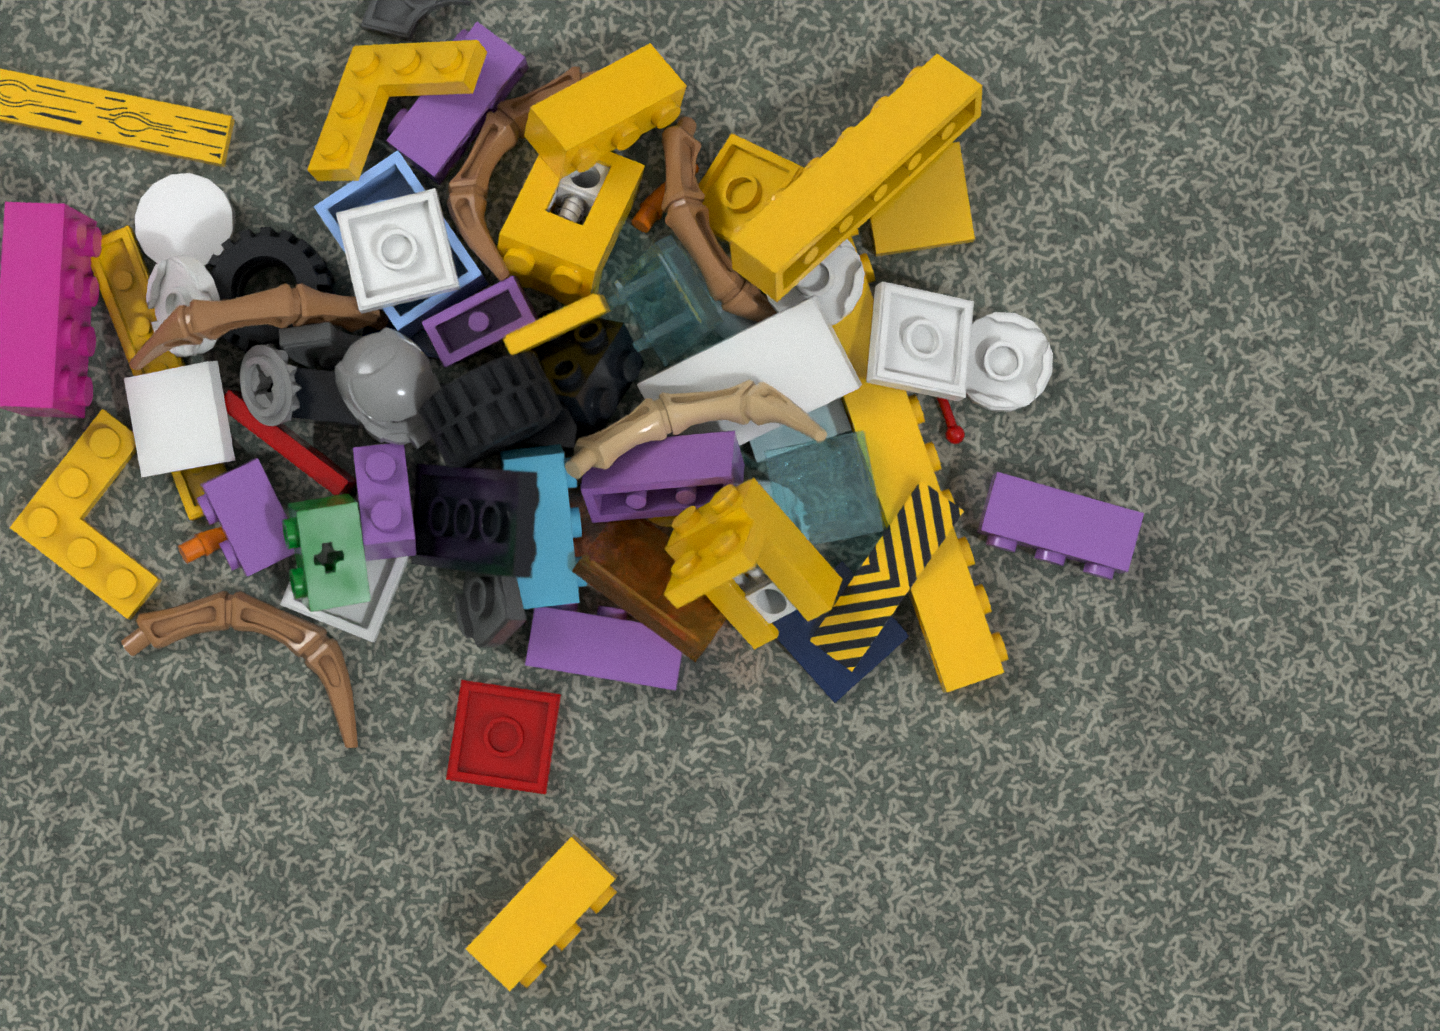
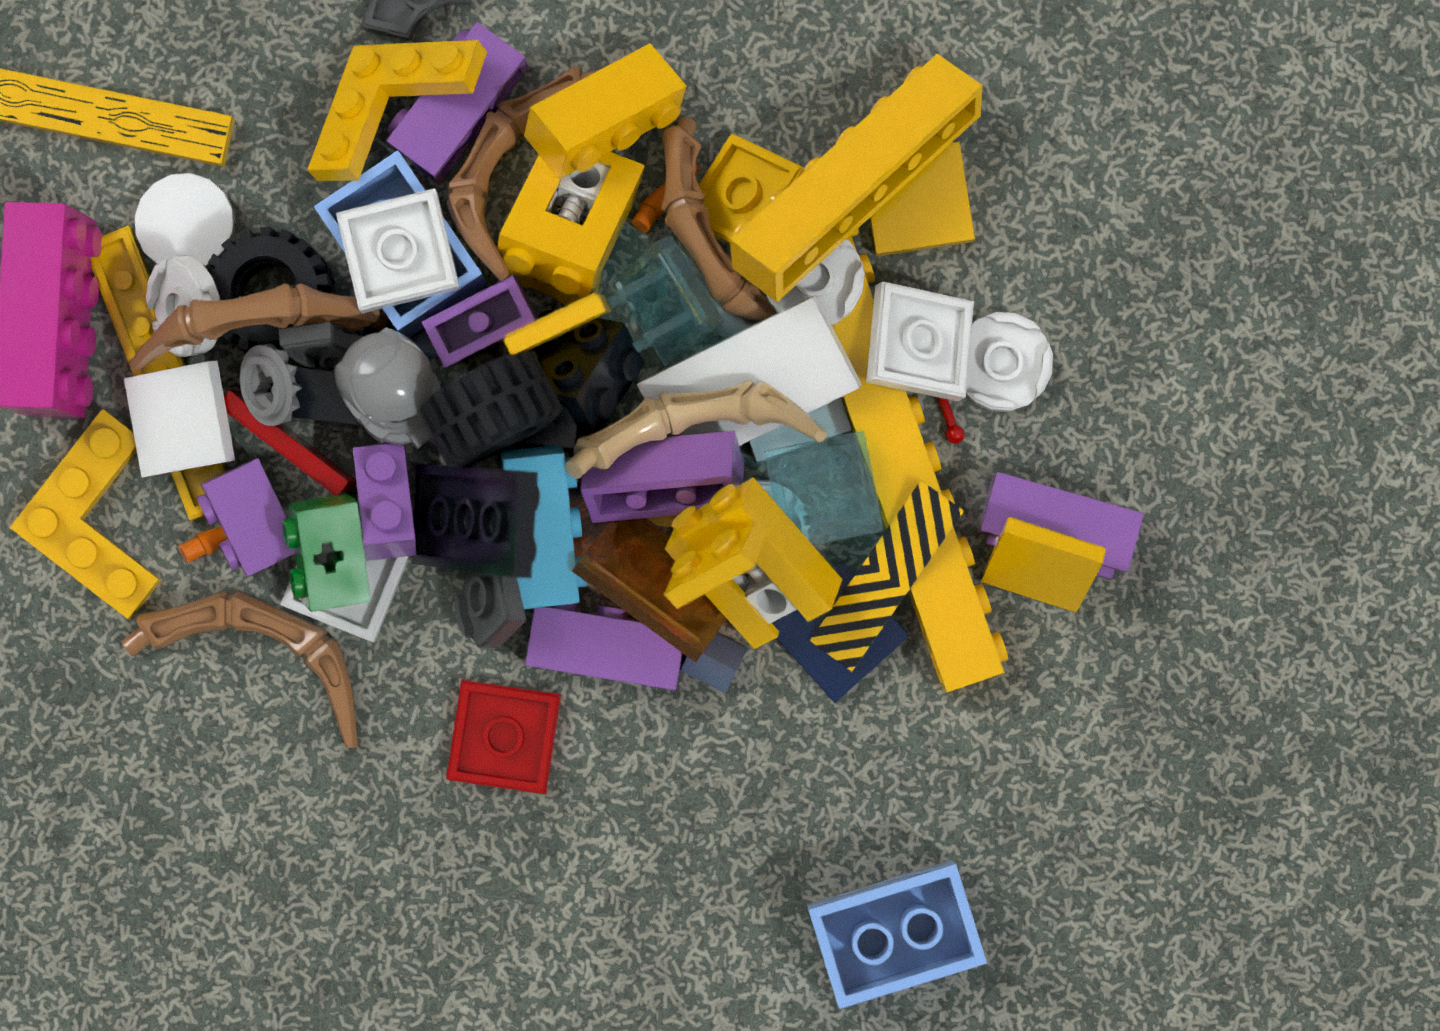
(544, 914): yellow brick -> none
(717, 663): none -> sand blue slope
(896, 934): none -> light blue brick
(1043, 564): none -> yellow tile

